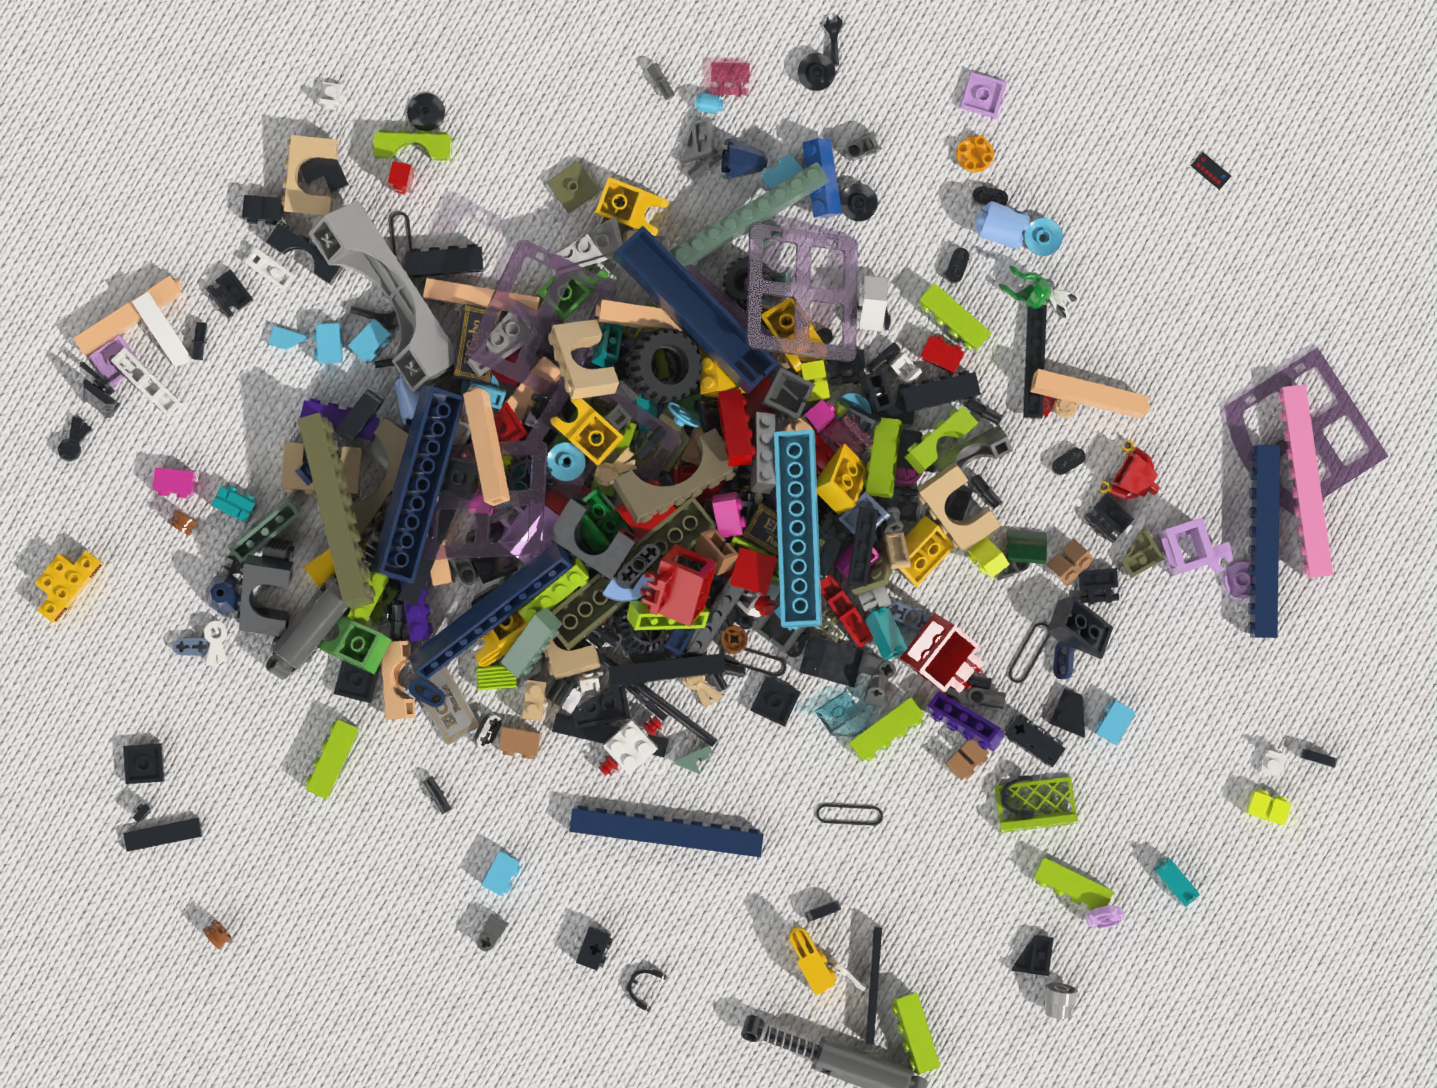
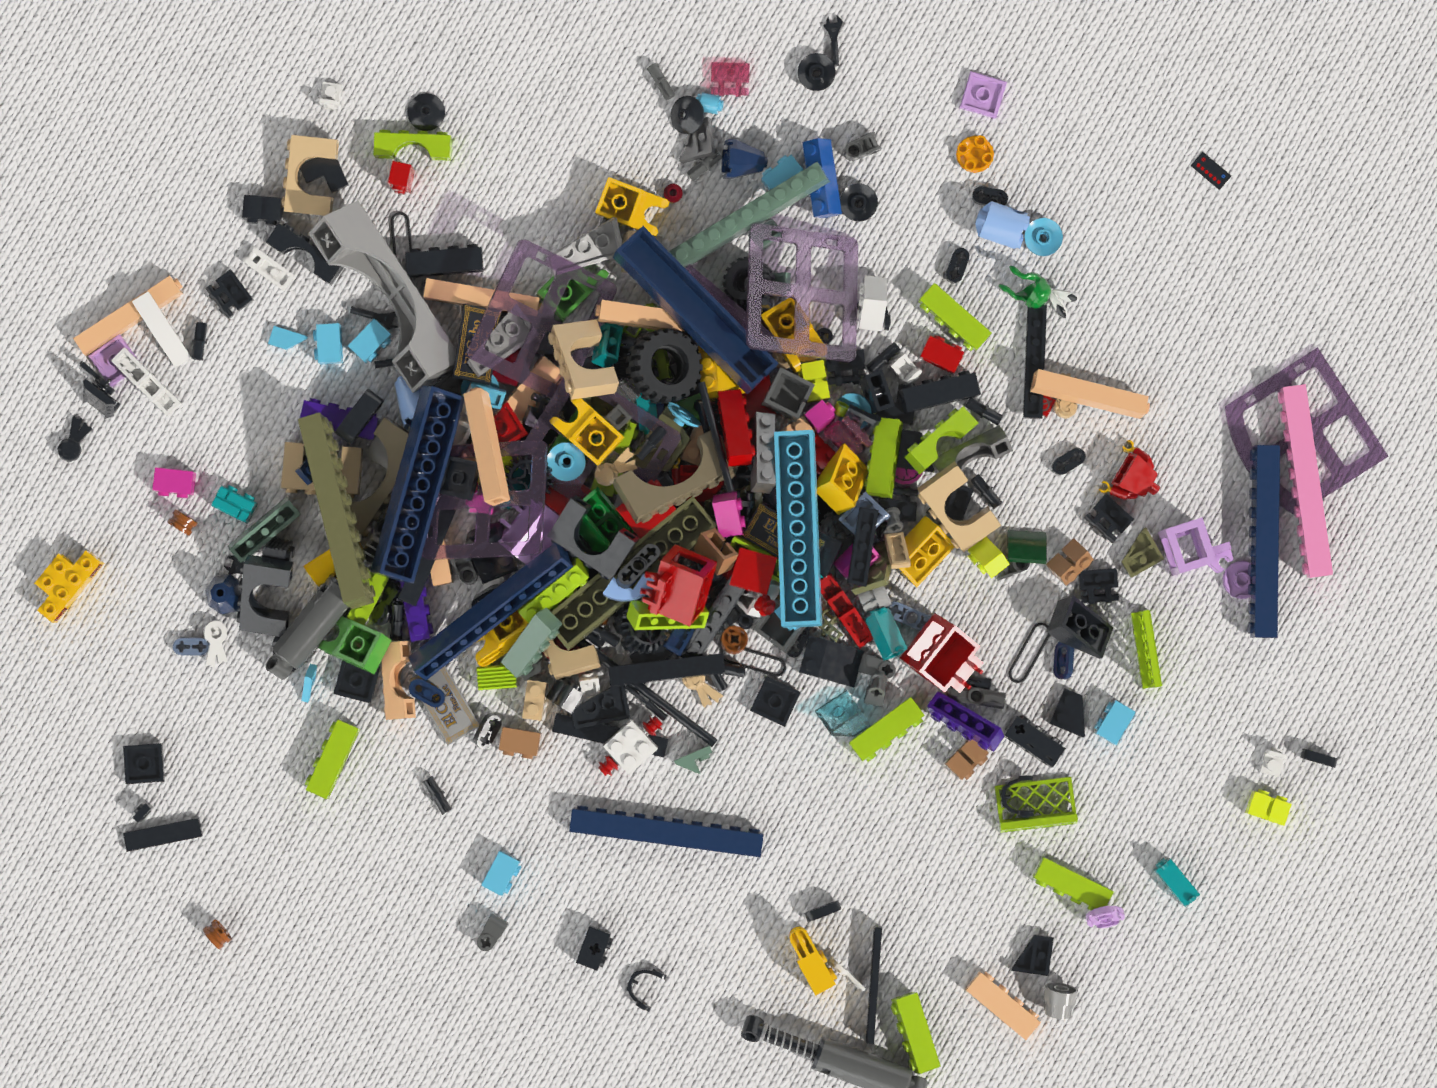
(309, 682): none -> medium azure tile
(573, 187): olive plate -> none
(673, 199): none -> dark red plate
(693, 114): none -> black dish
(716, 437): none -> black piece
(849, 806): black piece -> none
(1002, 1005): none -> light nougat brick
(1146, 649): none -> lime fence

